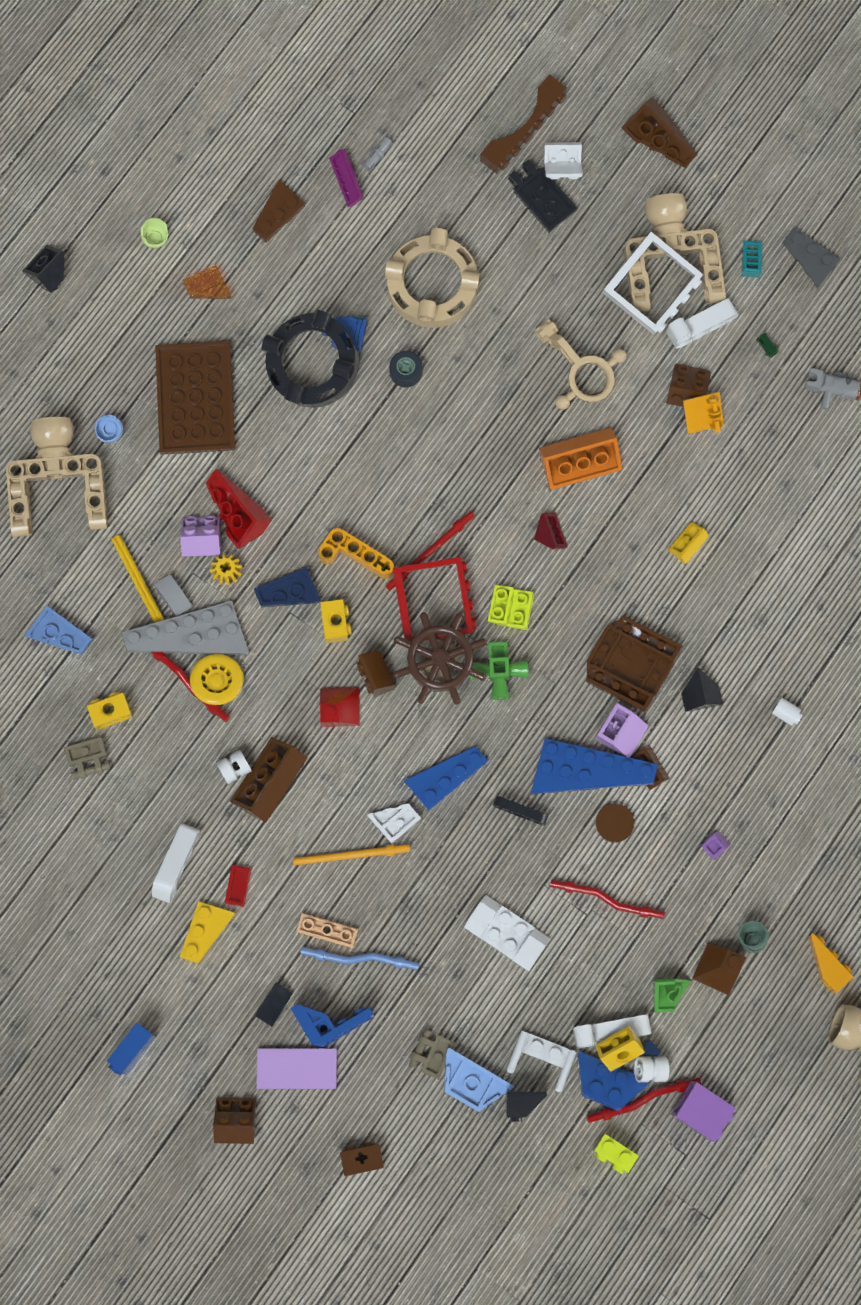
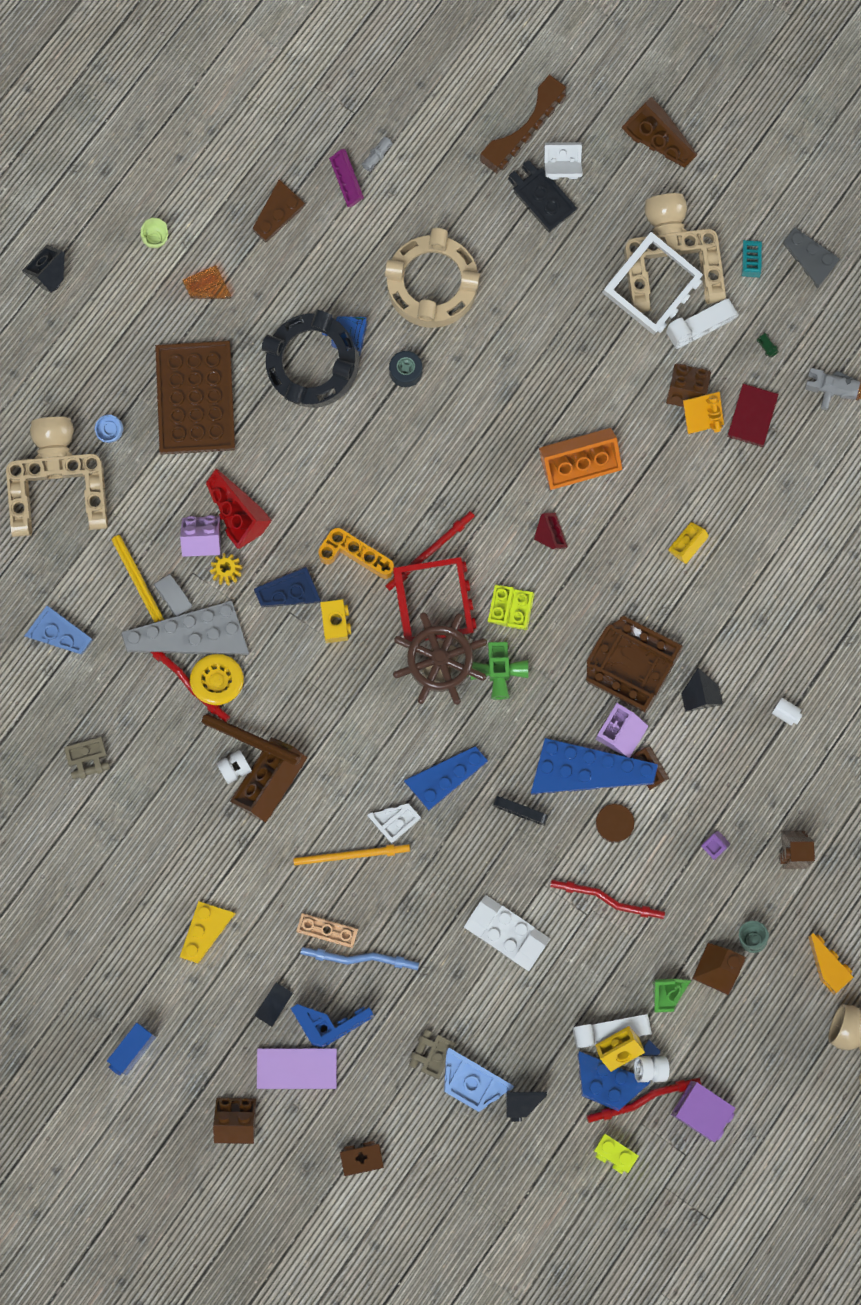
(121, 711): yellow brick -> none
(174, 863): white beam -> none
(237, 886): red tile -> none
(251, 739): none -> reddish brown axle
(339, 707): red slope -> none
(377, 675): reddish brown slope -> none
(545, 1051): white plate -> none
(548, 332): tan piece -> none
(752, 415): none -> dark red tile
(796, 850): none -> reddish brown wedge

